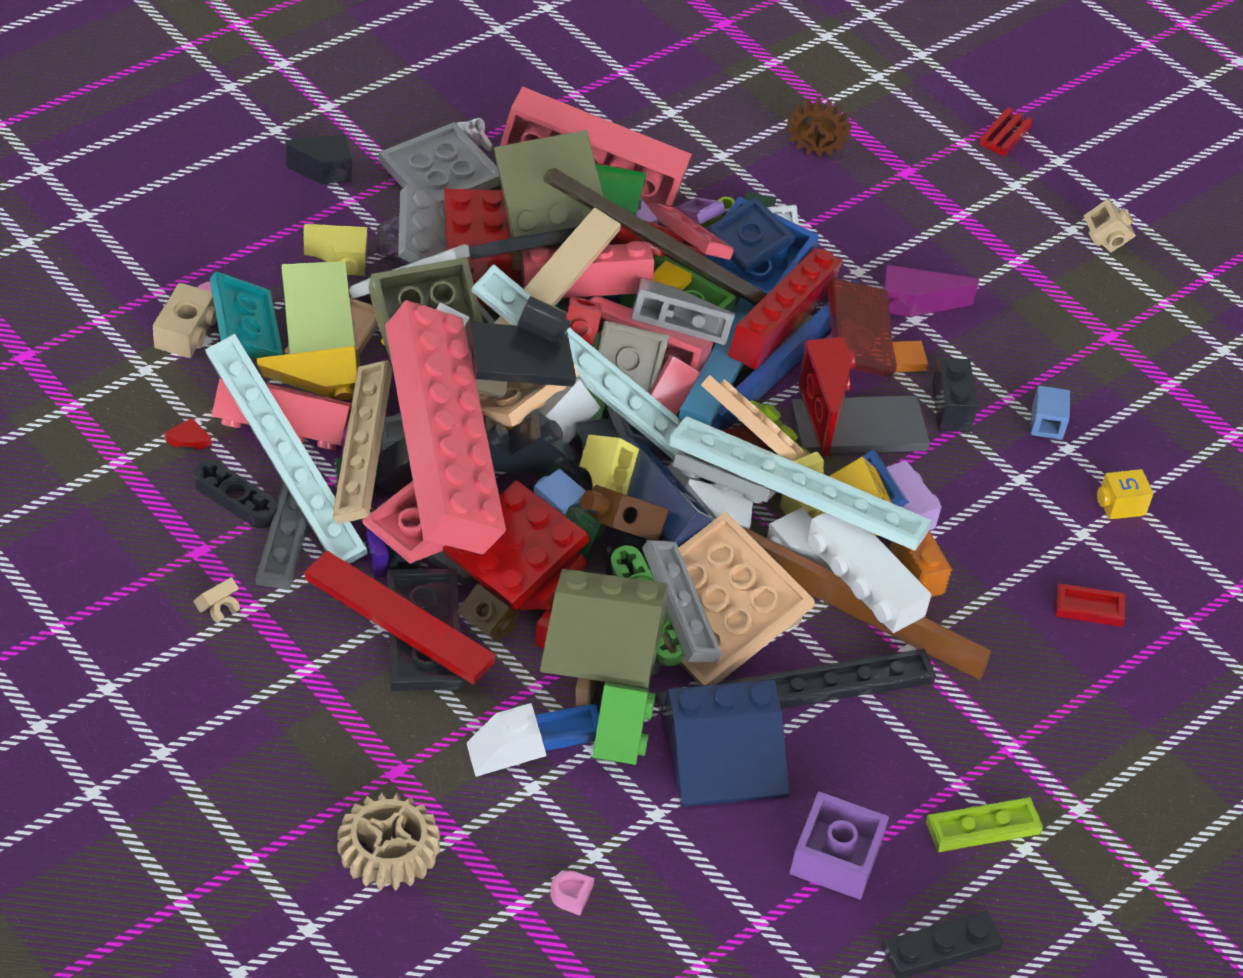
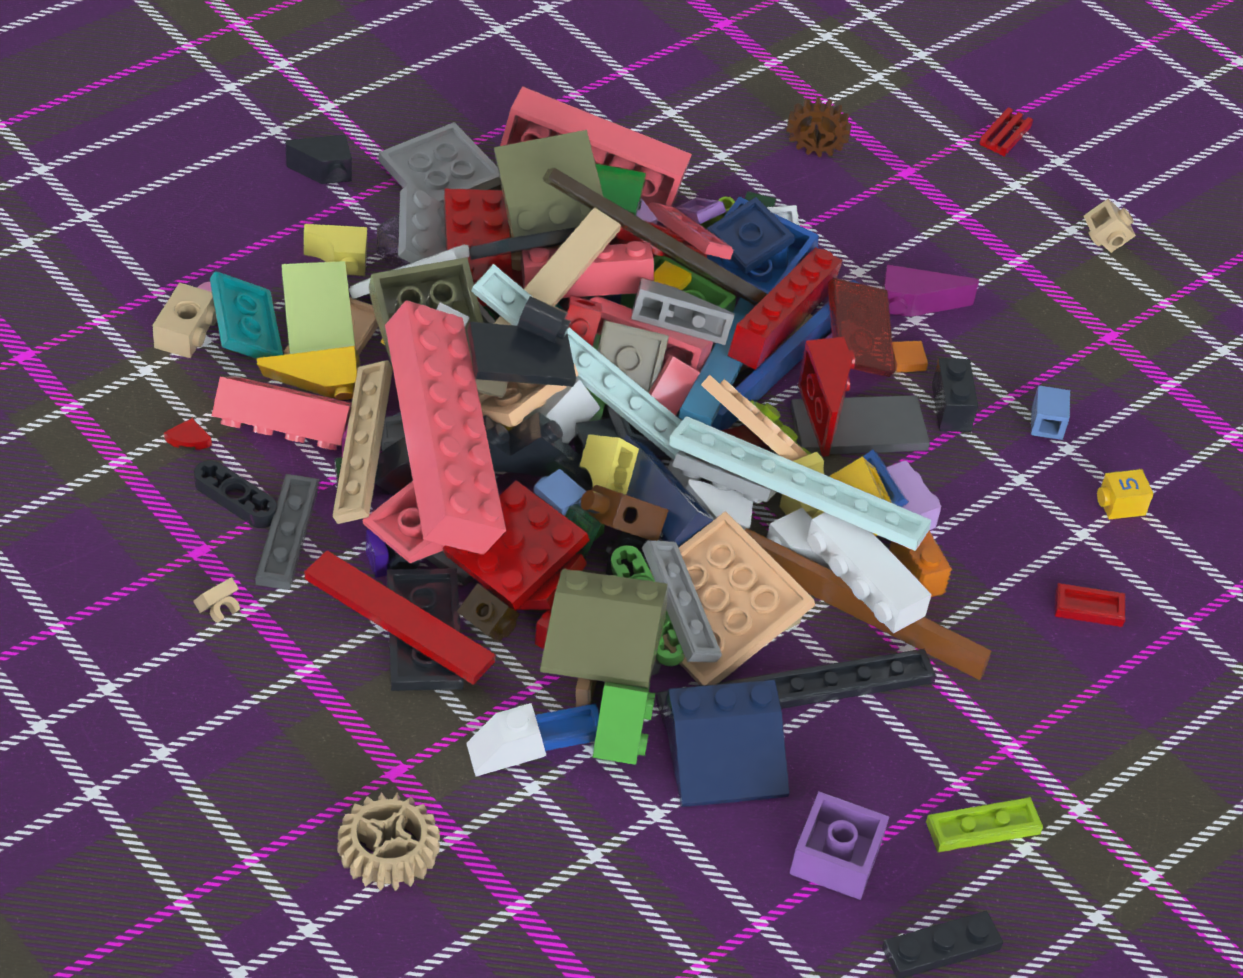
(284, 448): light aqua plate -> none
(476, 132): white piece -> none
(571, 891): bright pink tile -> none

